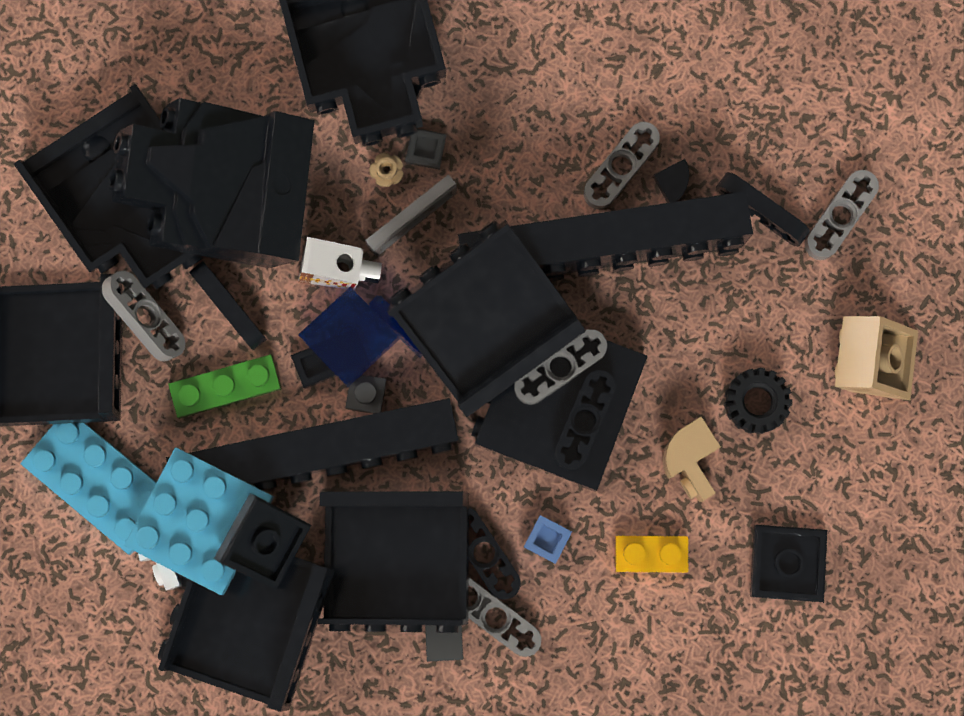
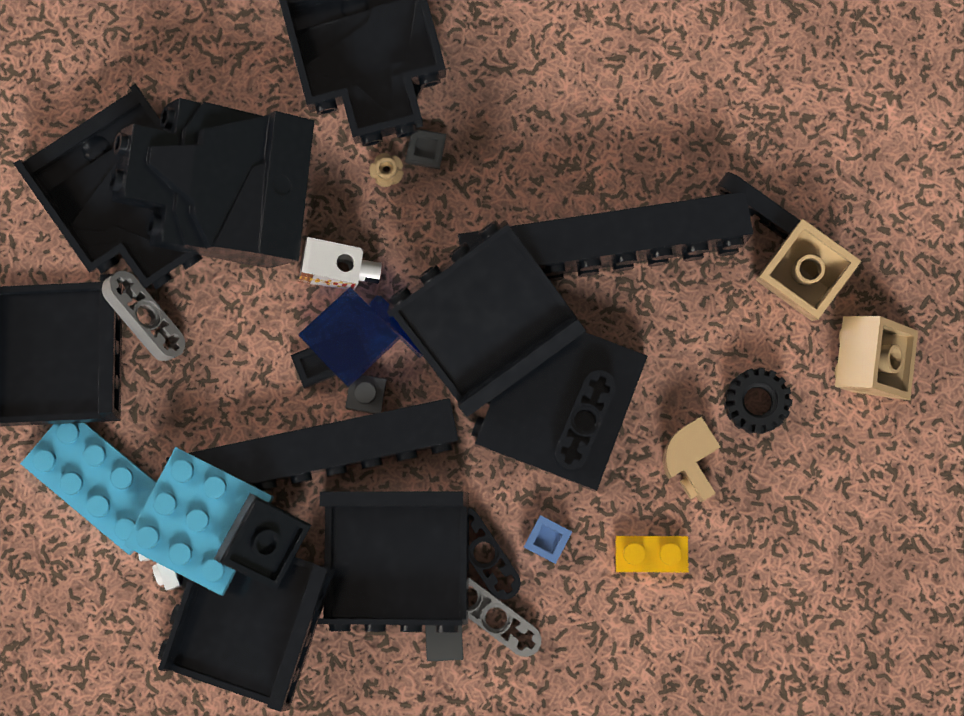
(224, 386): bright green plate -> none
(227, 305): black beam -> none
(412, 215): light grey tile -> none
(588, 360): light grey beam -> none
(630, 140): light grey beam -> none
(673, 181): black tile -> none
(788, 563): black tile -> none
(808, 270): none -> tan slope
(848, 189): light grey beam -> none

